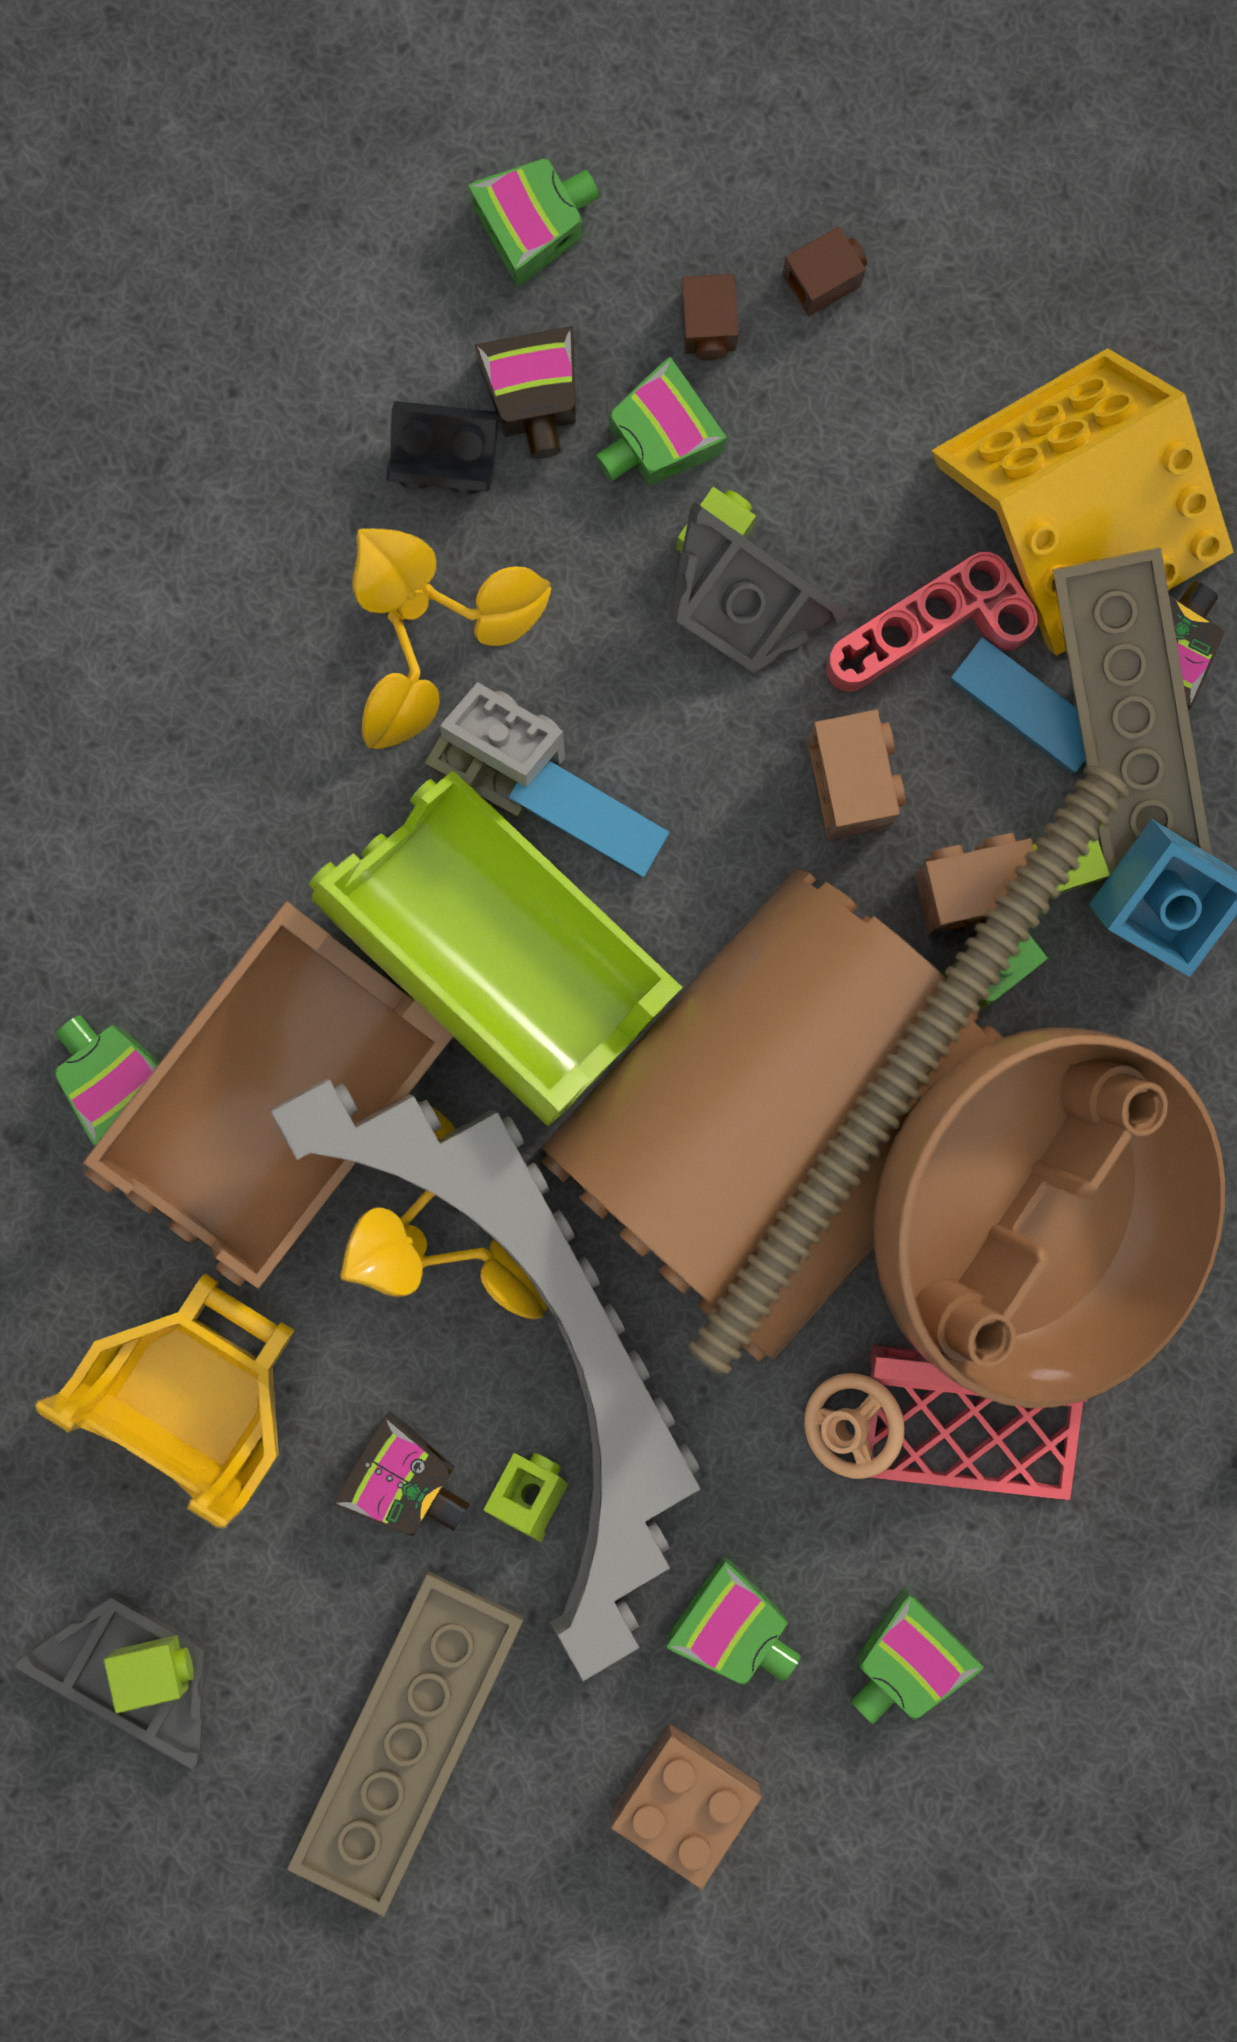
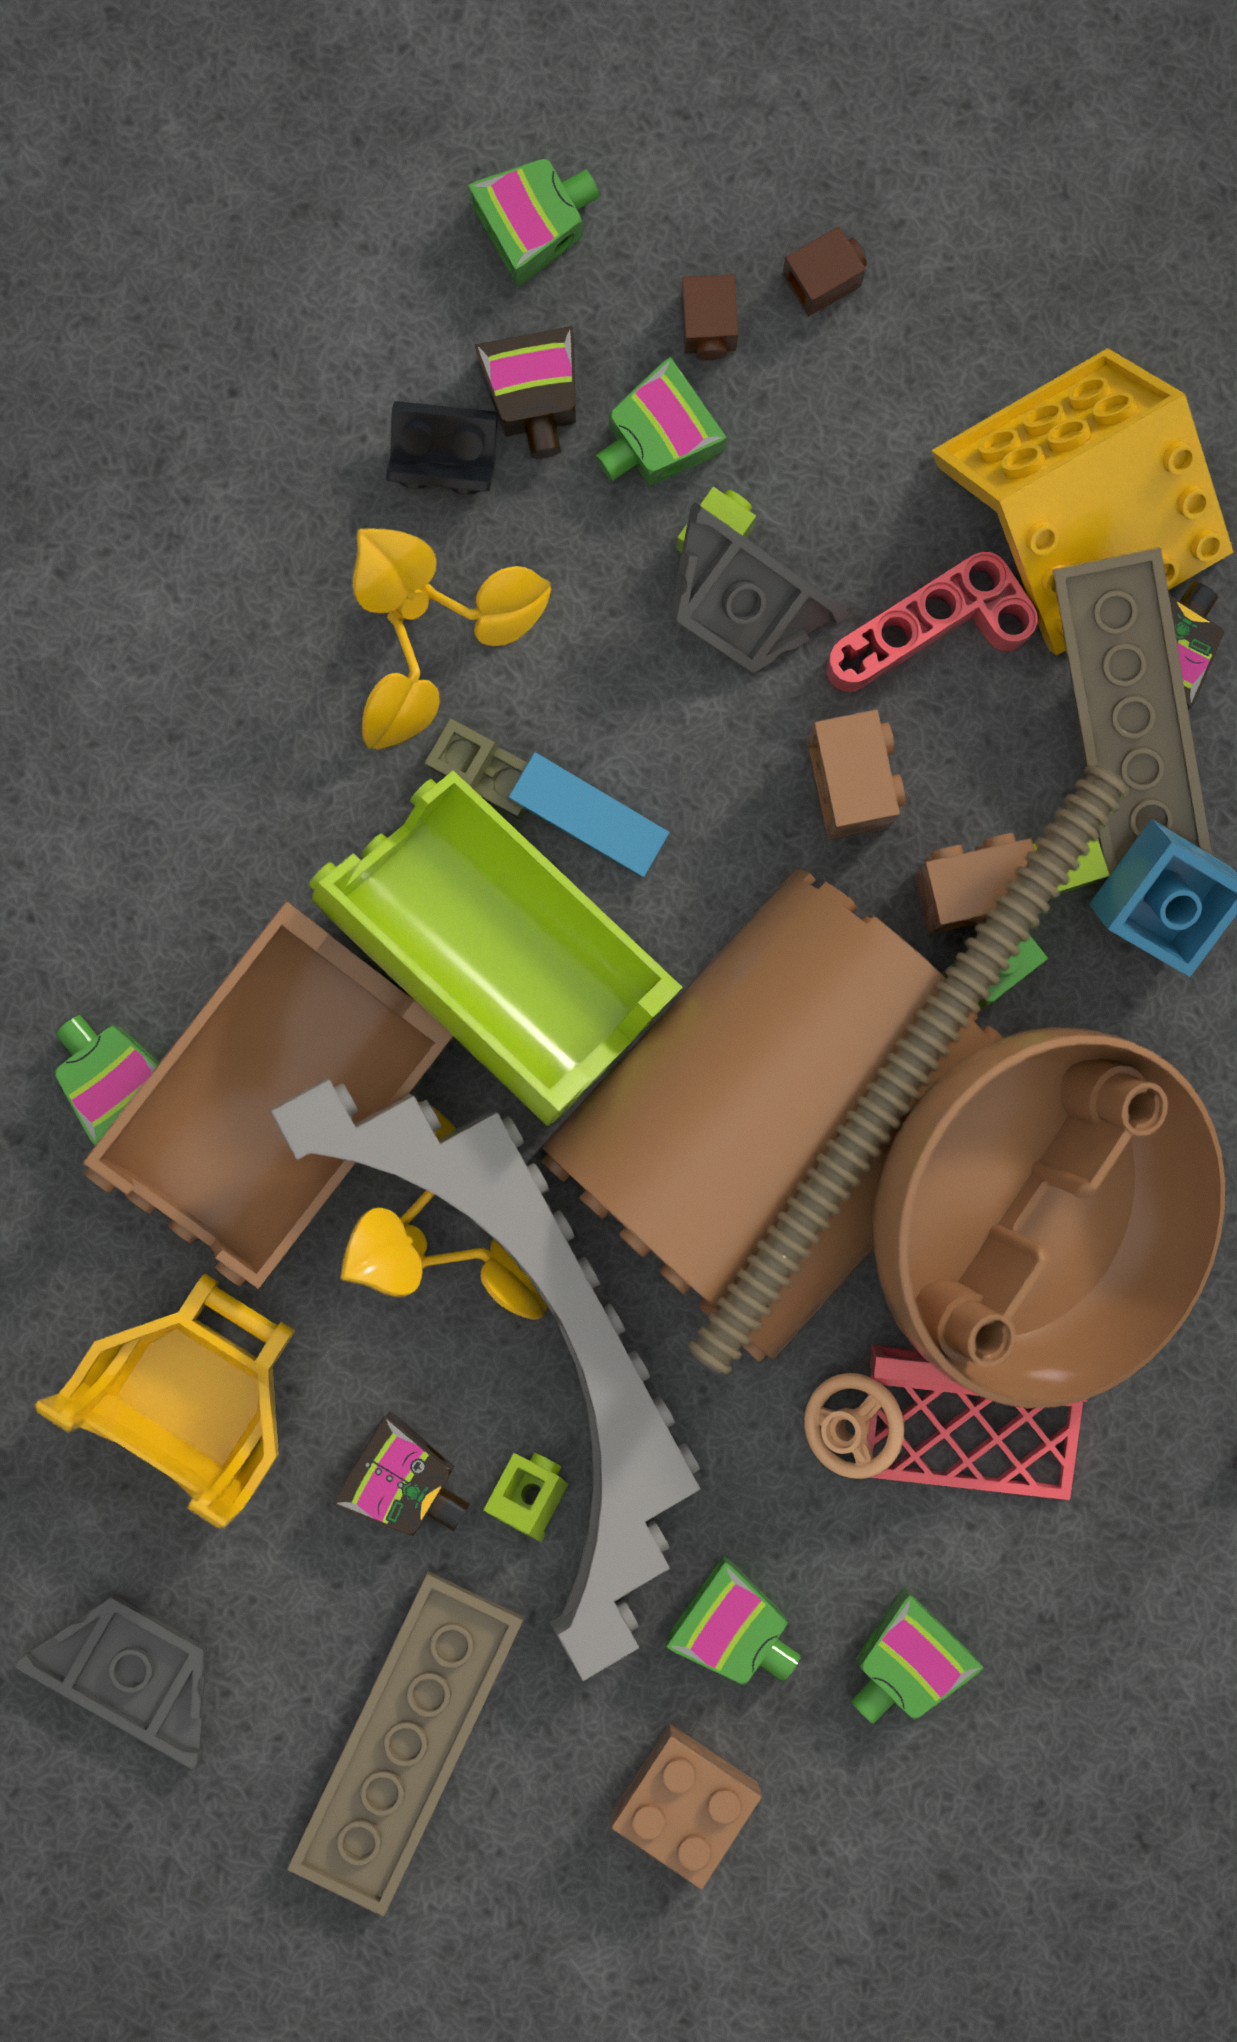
(148, 1673): lime brick -> none
(504, 734): light grey bracket -> none
(1022, 703): dark azure tile -> none

